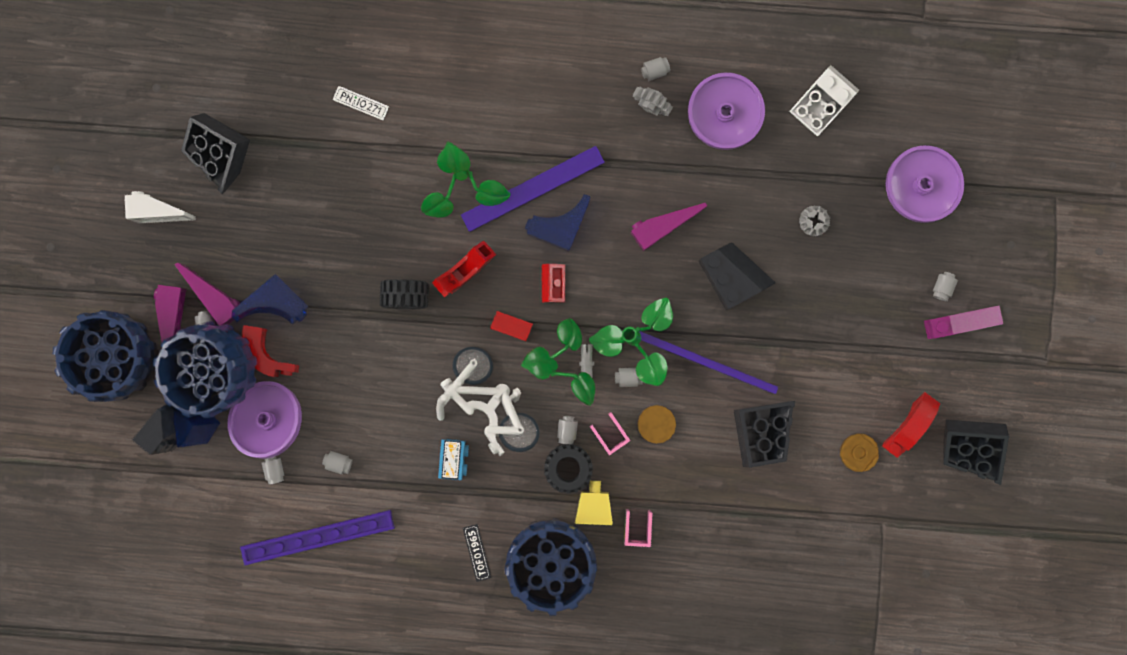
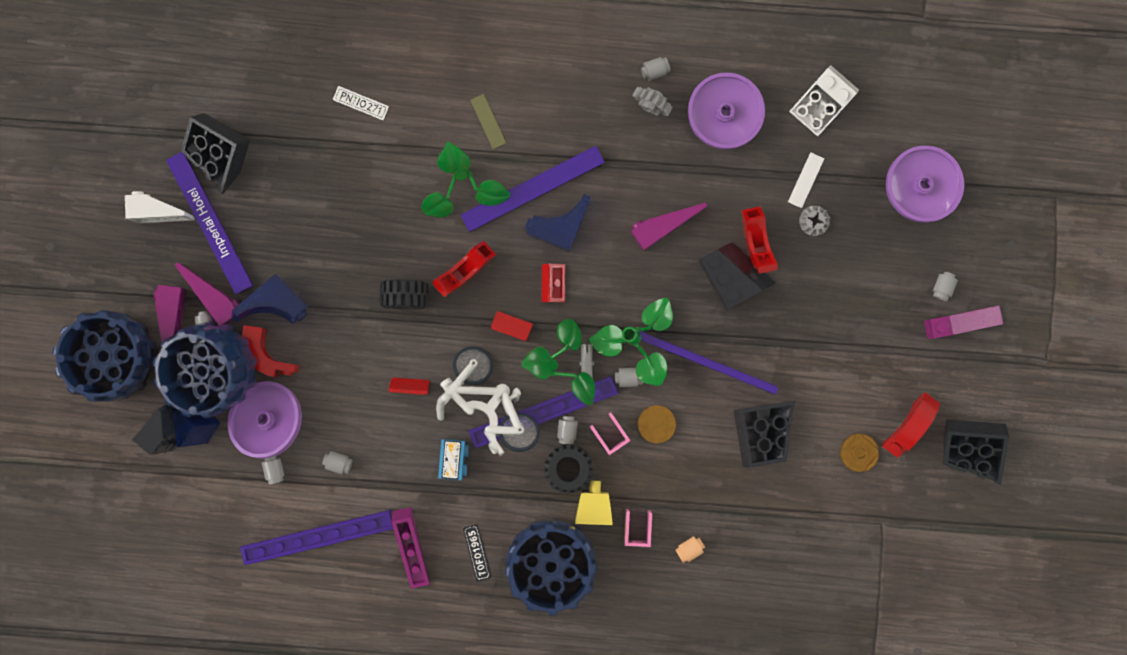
(209, 223): none -> dark purple tile
(409, 386): none -> red slope
(410, 547): none -> magenta slope
(488, 121): none -> olive sticker
(551, 409): none -> dark purple tile
(690, 549): none -> light nougat brick
(757, 240): none -> red arch
(806, 180): none -> white sticker

